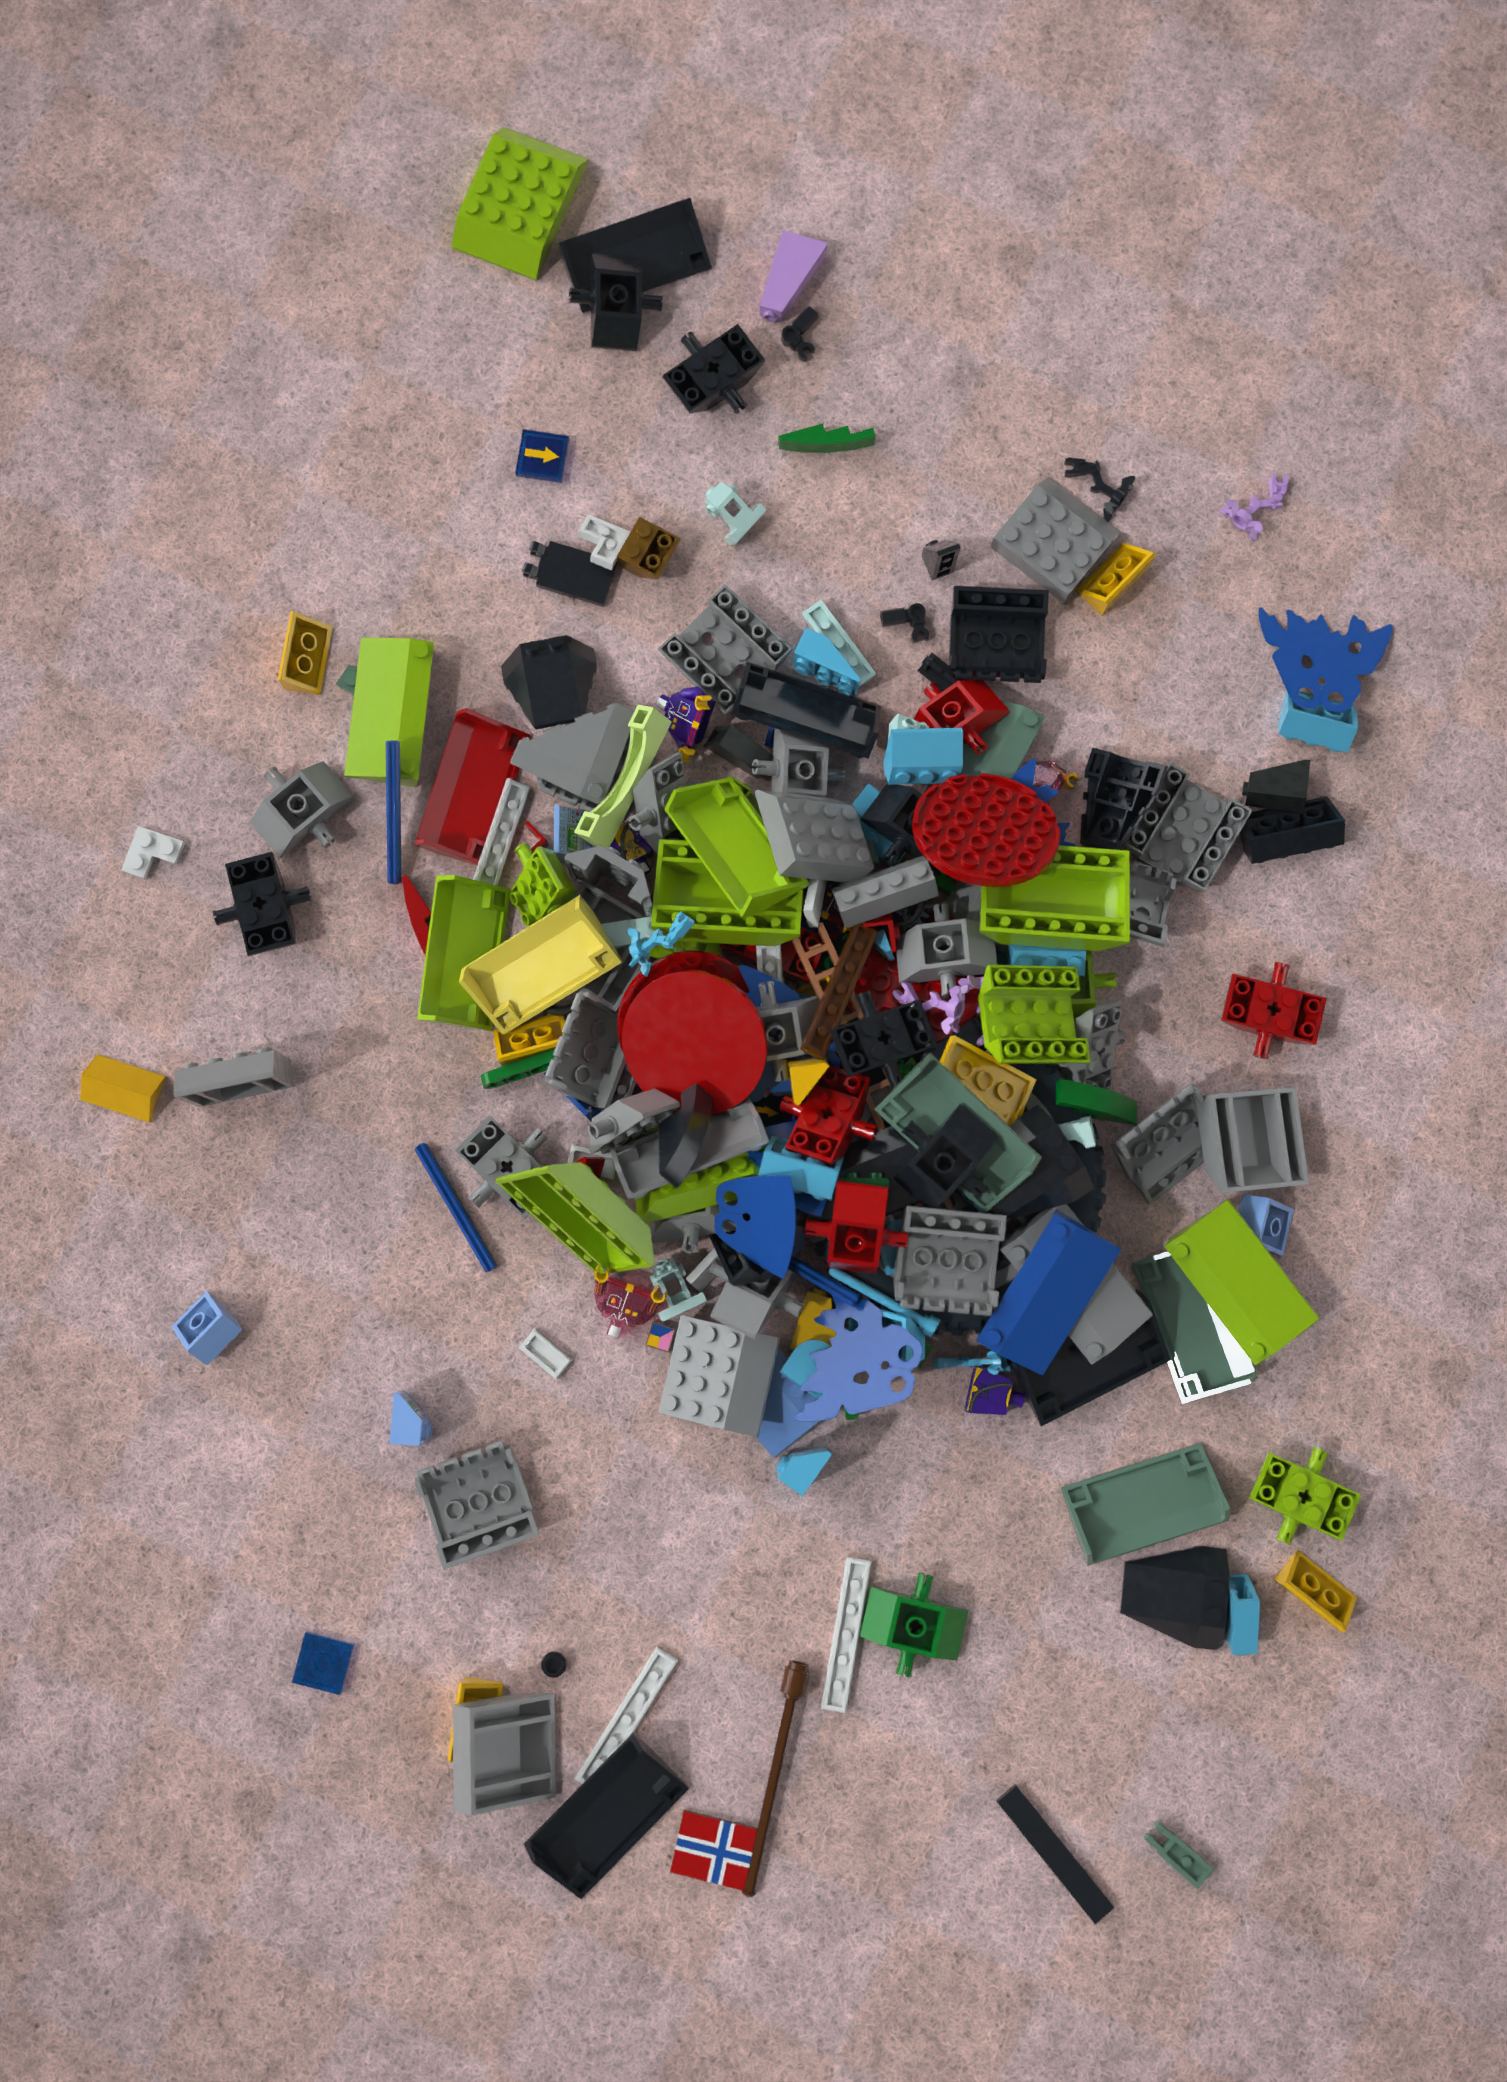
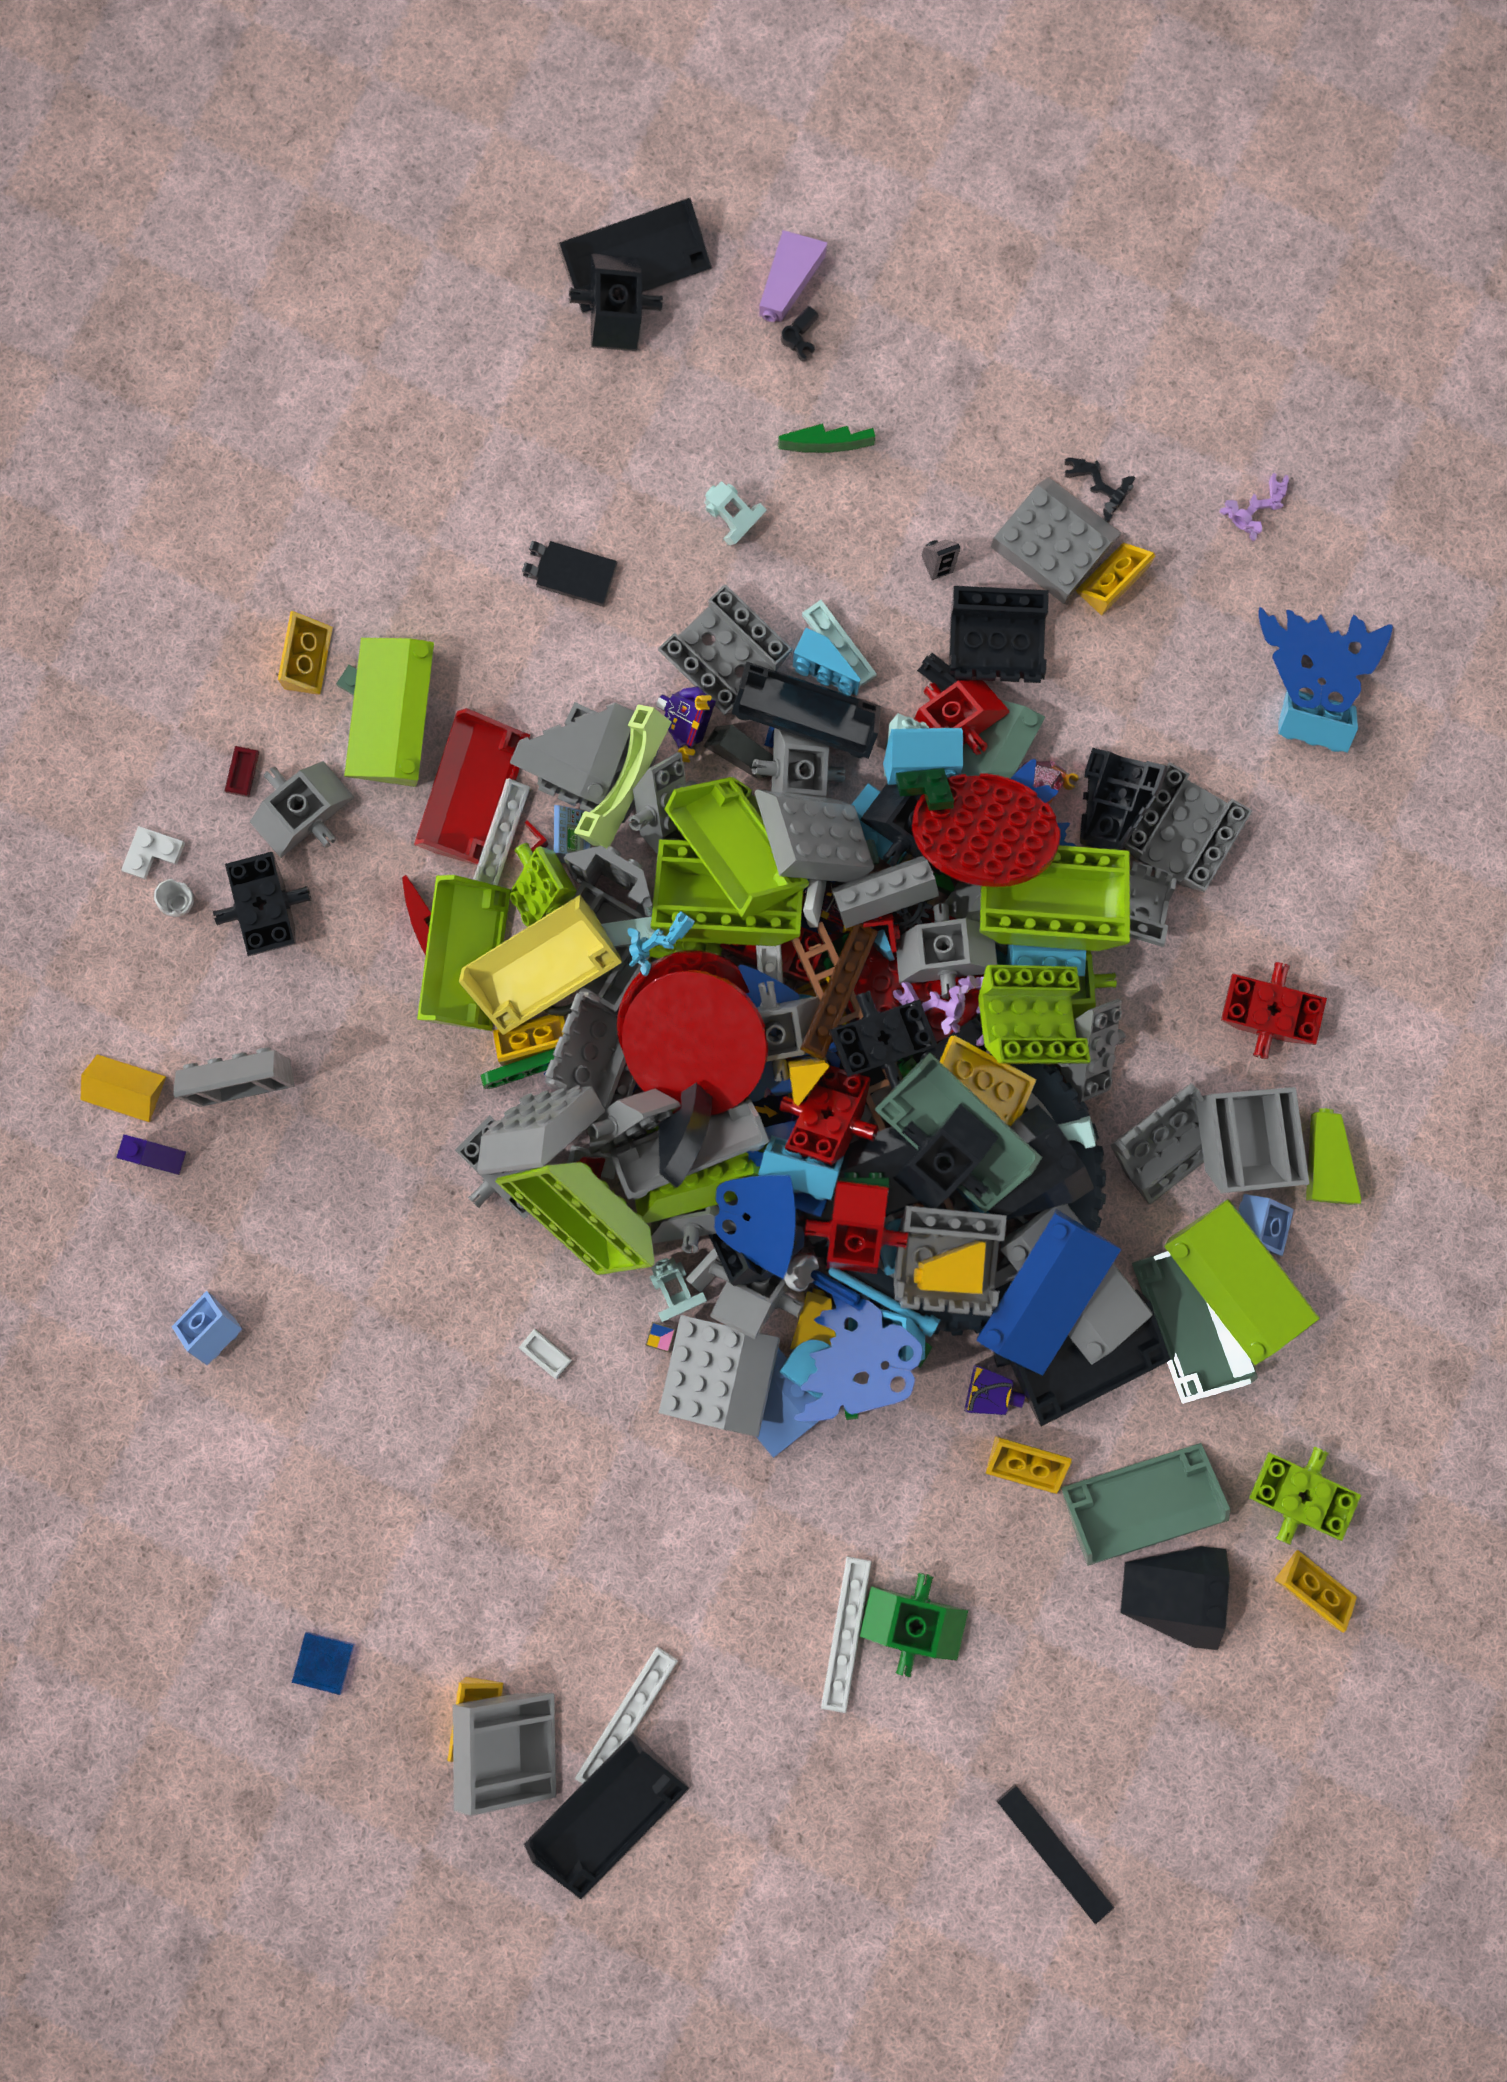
(151, 1154): none -> dark purple slope
(174, 898): none -> white hair
(242, 771): none -> dark red tile
(393, 812): blue axle -> none
(408, 1421): light blue slope -> none
(455, 1207): blue axle -> none
(477, 1503): light grey slope -> none
(517, 202): lime slope -> none
(537, 1129): none -> light grey slope
(542, 456): clear blue tile -> none
(550, 679): black wedge -> none
(553, 1664): black plate -> none
(608, 540): white plate -> none
(624, 1302): clear pink torso -> none
(632, 846): torso -> none
(647, 550): pearl gold slope -> none
(727, 1850): flag -> none
(729, 356): black slope -> none
(799, 1271): none -> white hair
(802, 1467): medium azure slope -> none
(914, 615): black bar -> none
(929, 782): none -> dark green plate
(953, 1270): none -> yellow slope
(998, 1362): medium azure piece -> none
(1027, 1465): none -> yellow slope
(1096, 1101): green slope -> none
(1180, 1856): sand green hinge -> none
(1242, 1616): medium azure slope -> none
(1279, 787): pearl dark grey slope -> none
(1285, 833): black slope -> none
(1330, 1161): none -> lime slope

